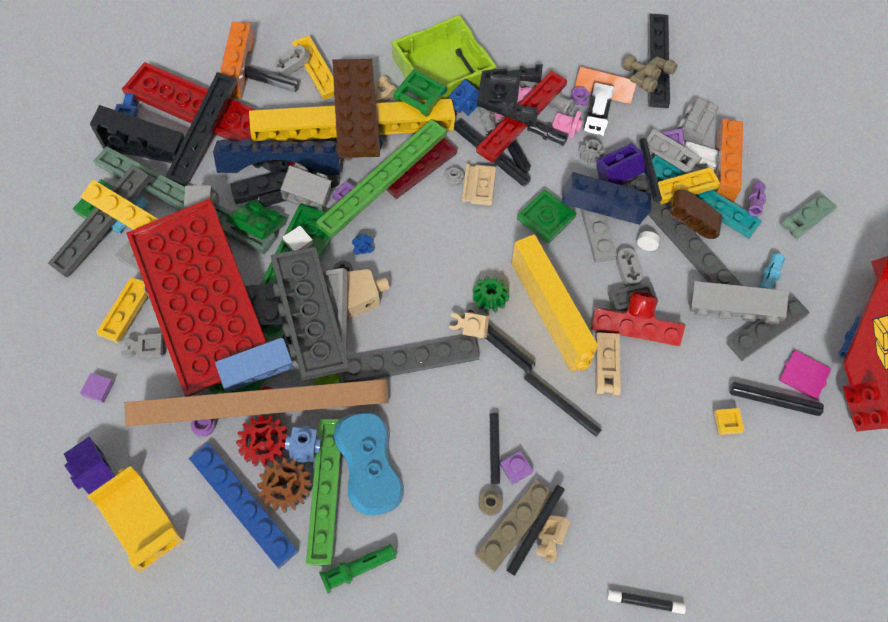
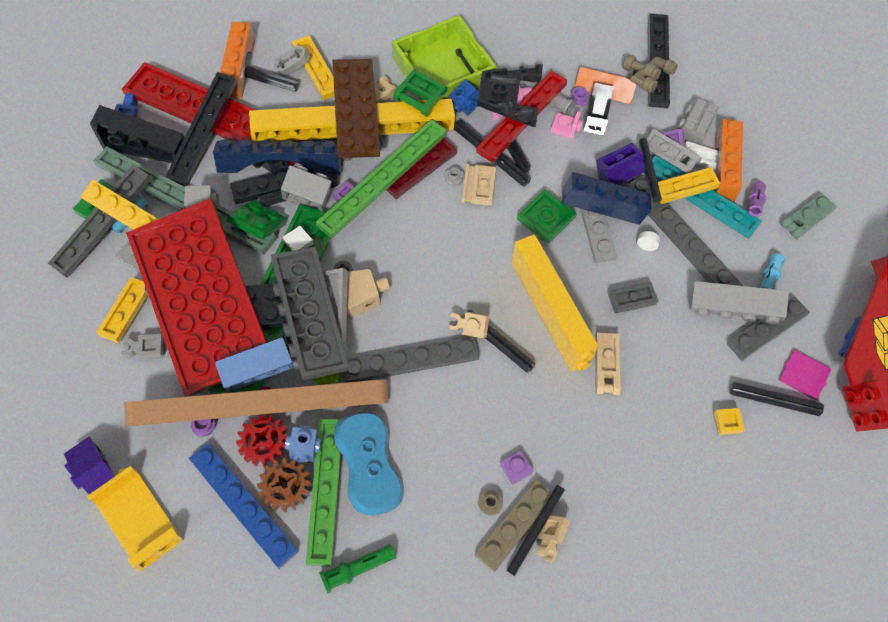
(97, 387): medium lavender tile -> none
(362, 244): blue plate -> none
(484, 291): green gear -> none
(487, 118): light grey pin -> none
(494, 449): black bar -> none
(549, 132): black pin -> none
(561, 403): black bar -> none
(591, 151): light grey gear -> none
(624, 268): light grey beam -> none
(639, 321): plate -> none
(644, 601): black bar -> none
(696, 214): reddish brown beam -> none

